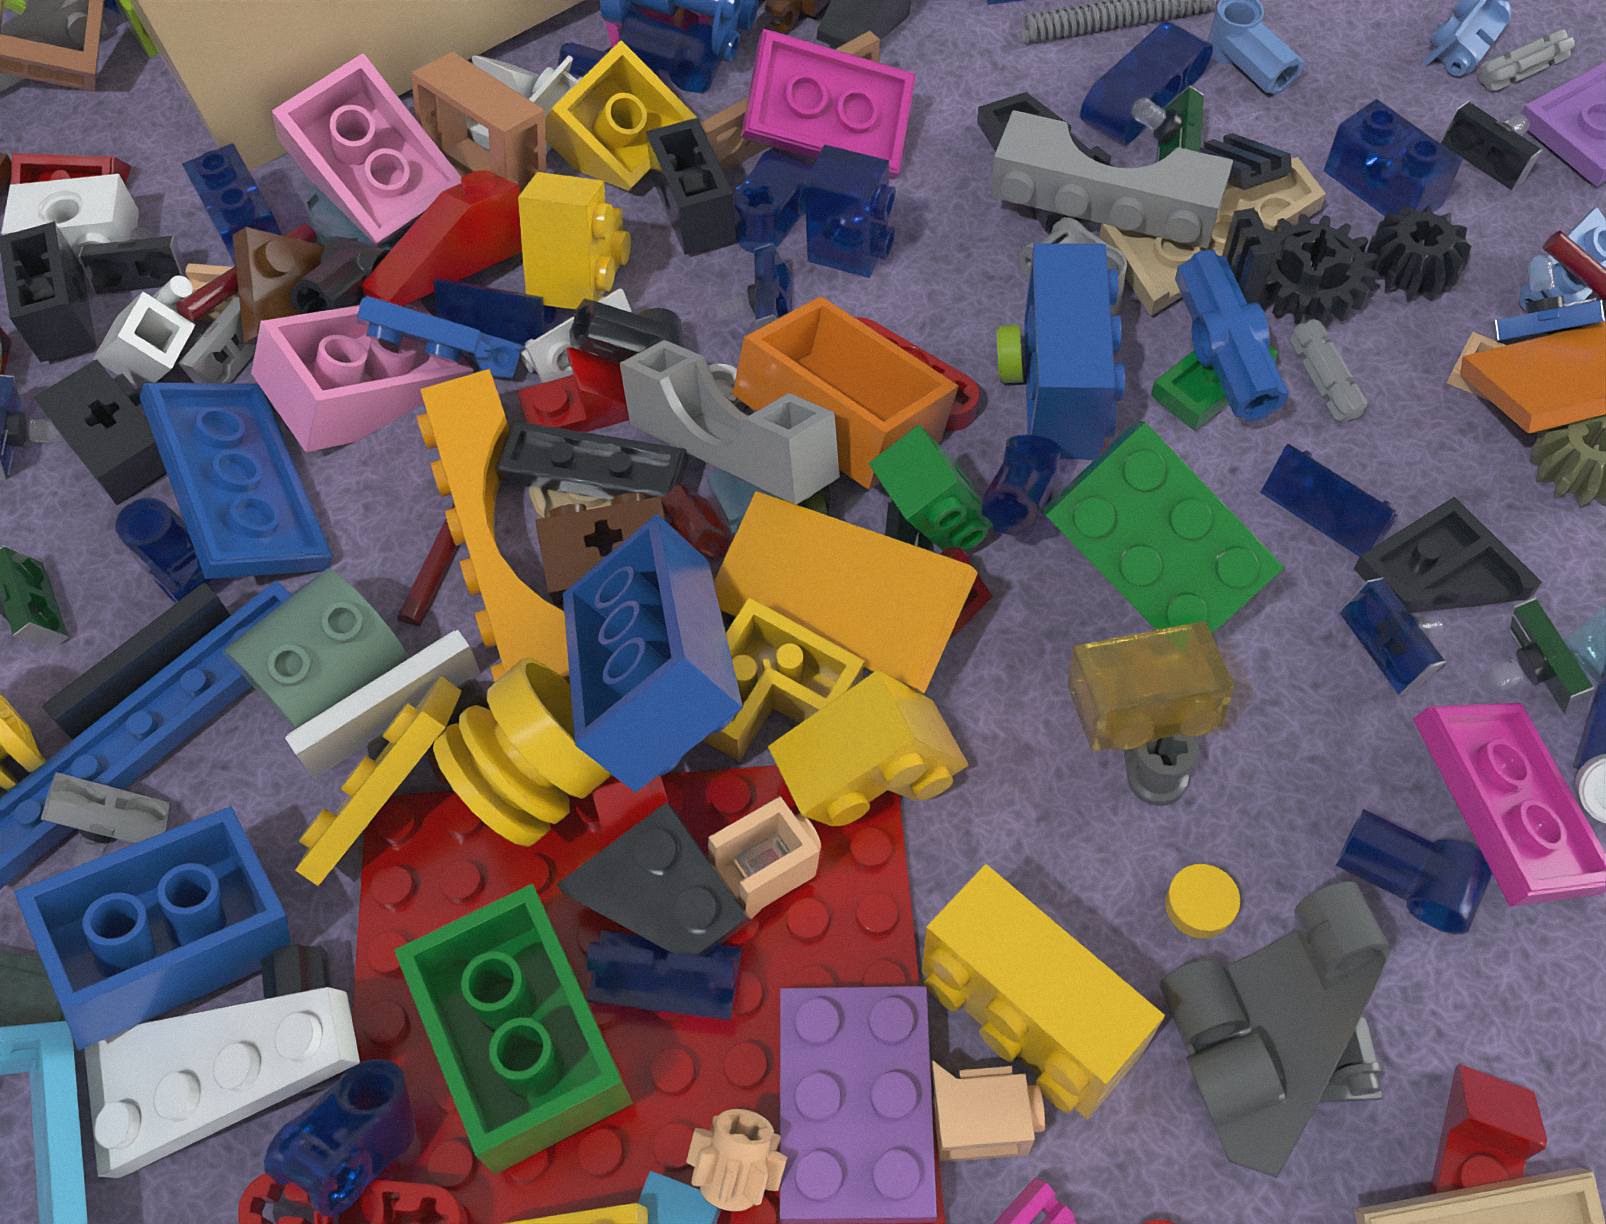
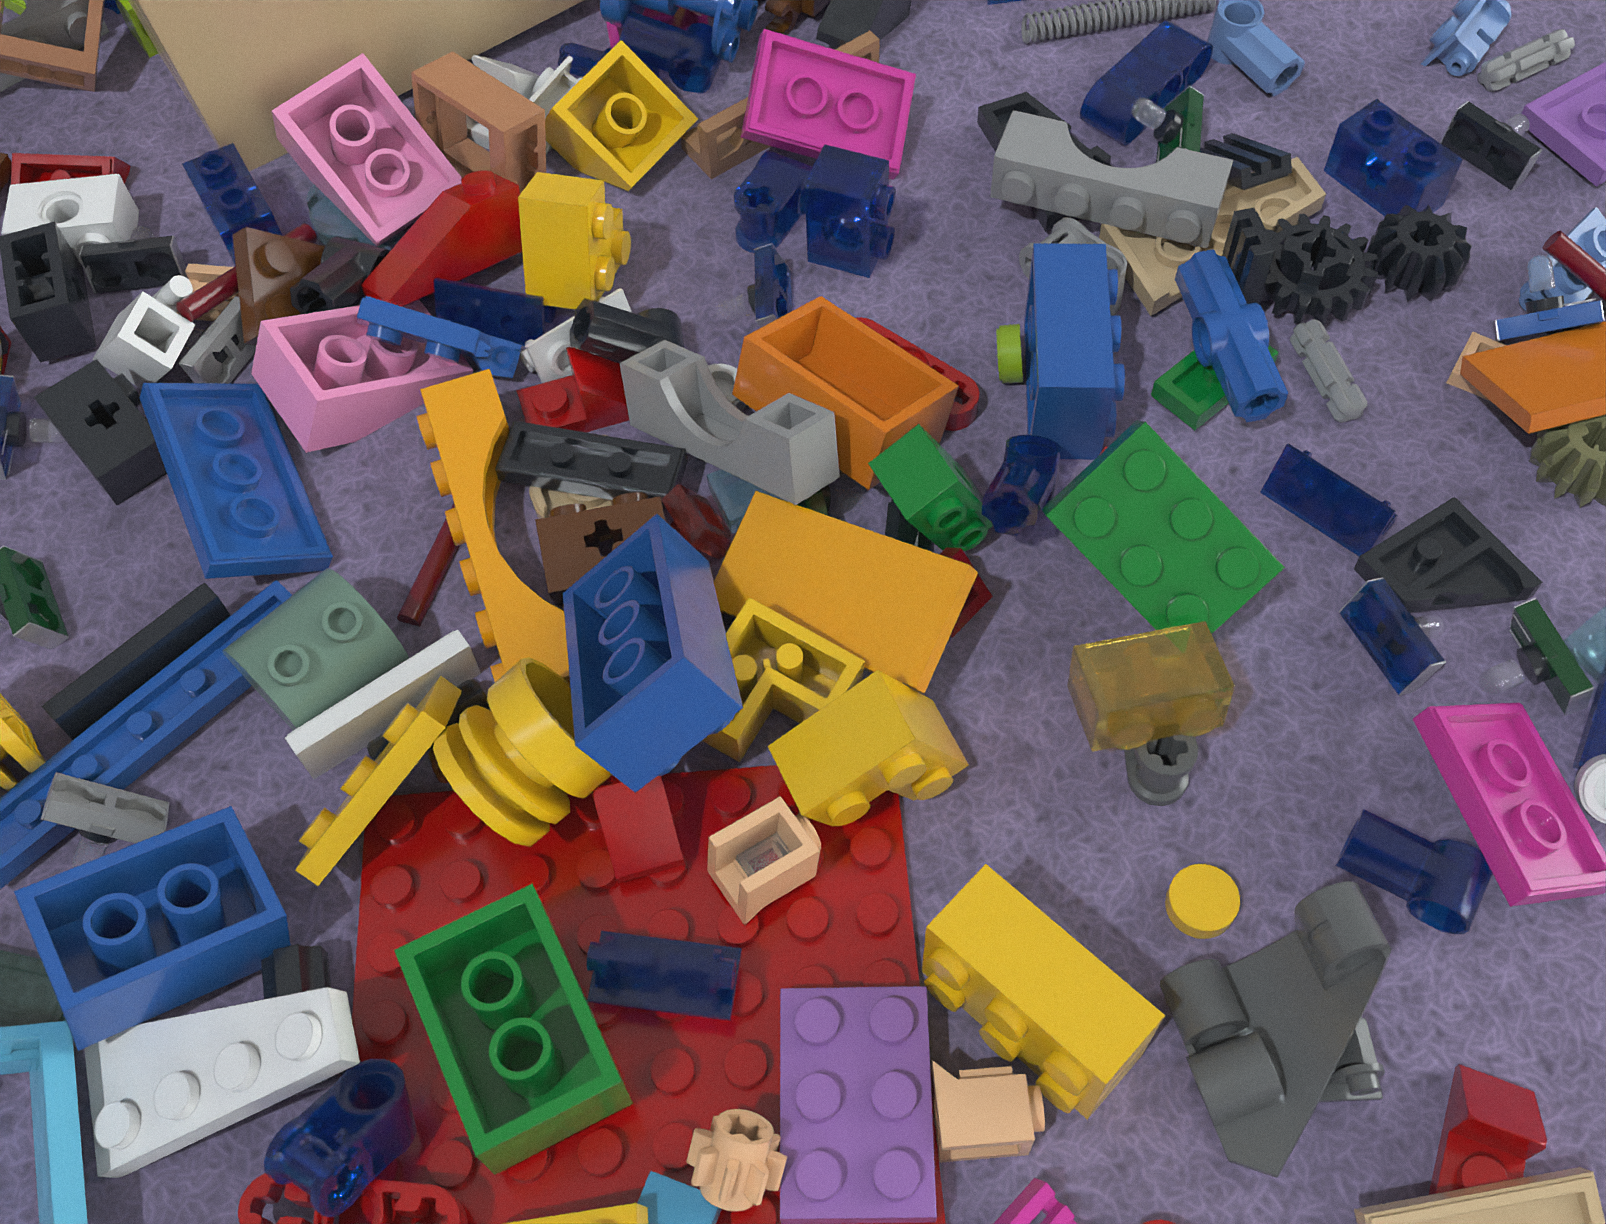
(161, 546): clear blue piece -> none
(660, 887): black wing -> none
(691, 186): black brick -> none

